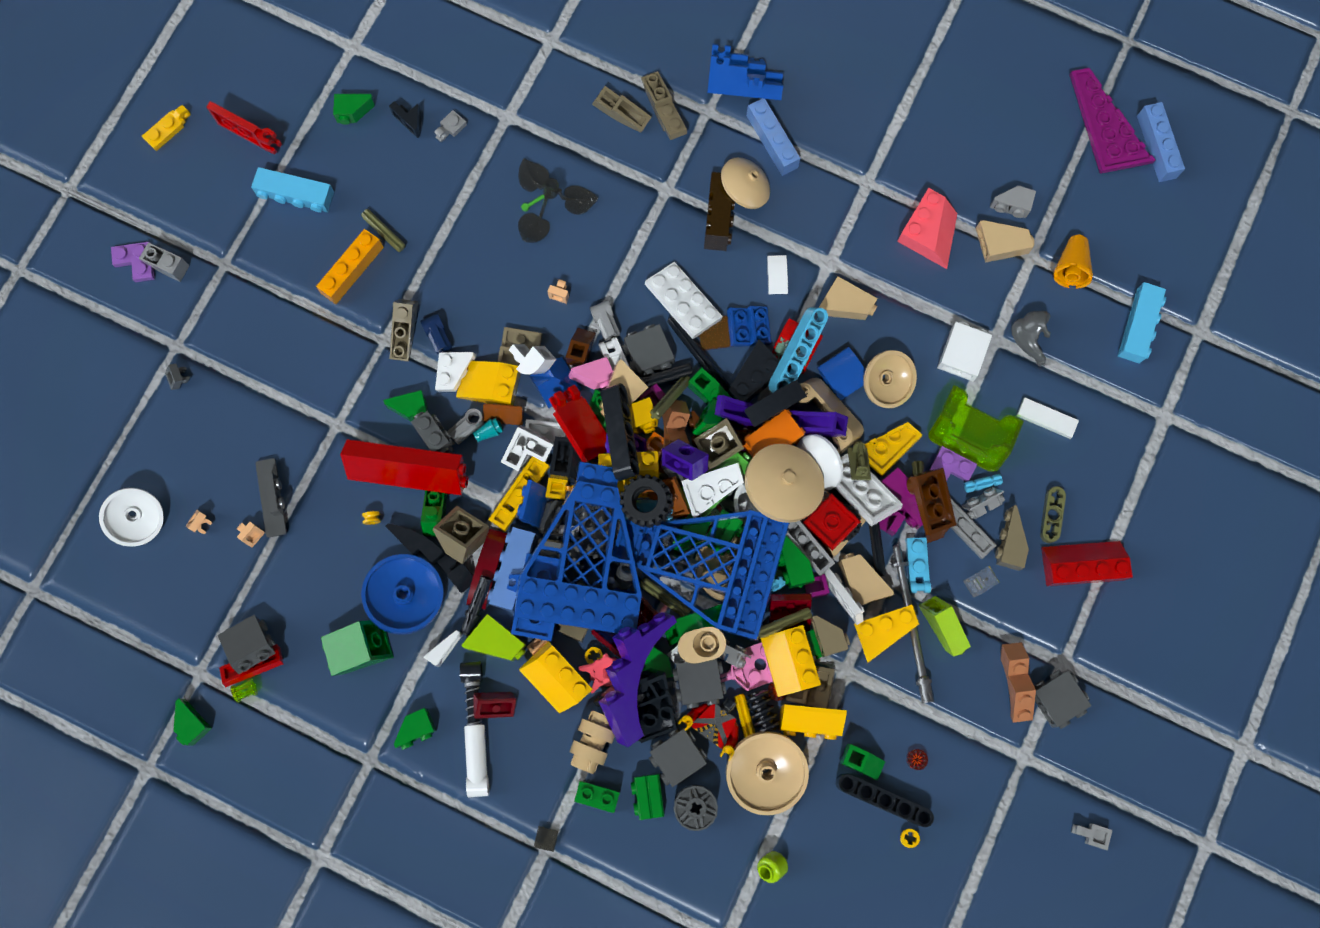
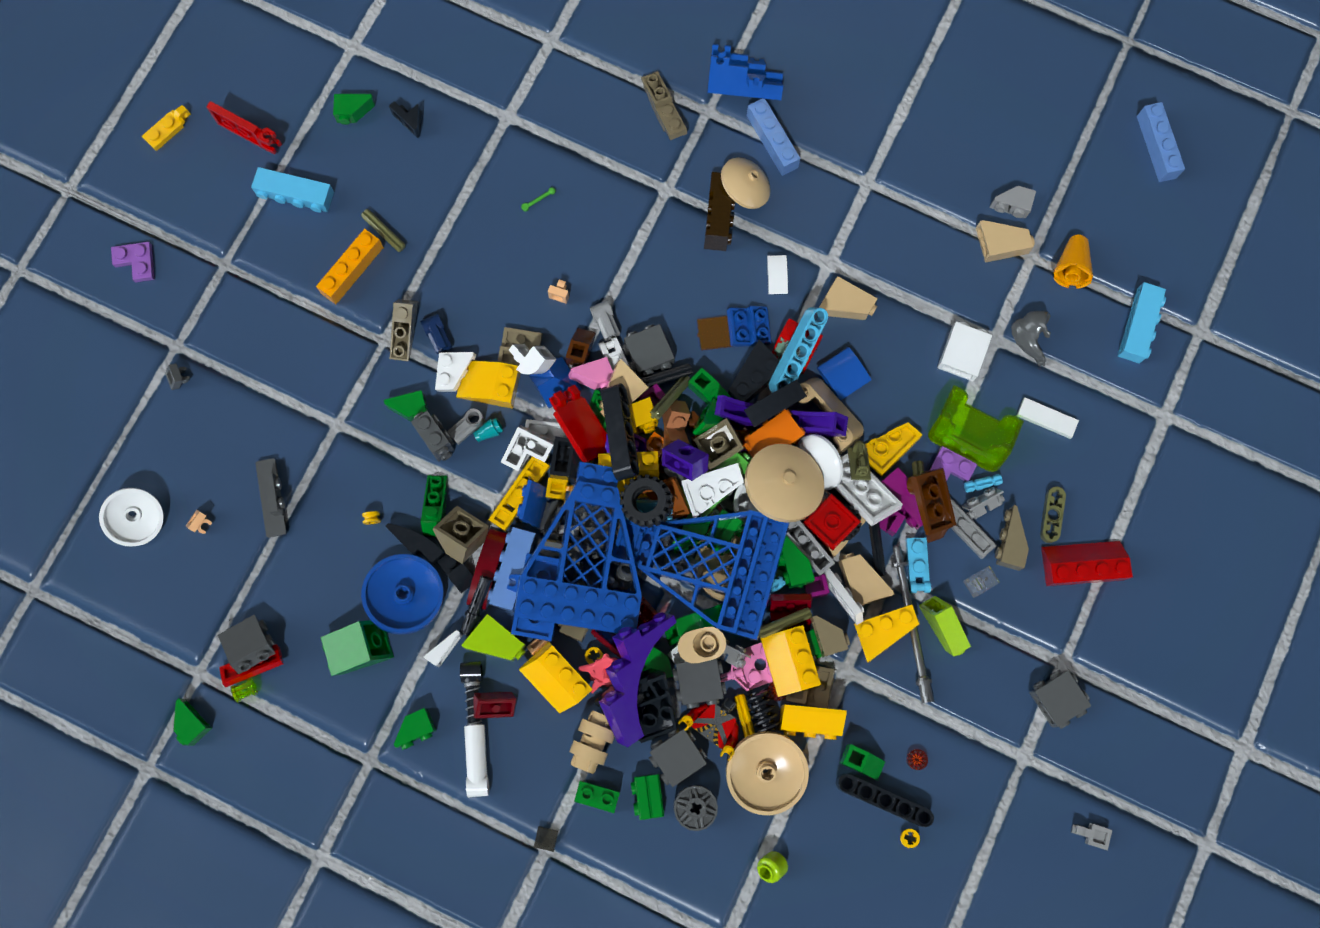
(164, 262): light grey slope -> none
(249, 534): light nougat tile -> none
(404, 467): red brick -> none
(451, 124): light grey plate -> none
(504, 413): dark orange slope -> none
(536, 176): clear smoke plant -> none
(621, 109): dark tan slope -> none
(664, 597): olive axle -> none
(683, 300): white plate -> none
(698, 353): black axle -> none
(898, 381): tan dish -> none
(931, 228): coral wedge -> none
(1021, 689): nougat arch -> none
(1108, 130): magenta wing -> none

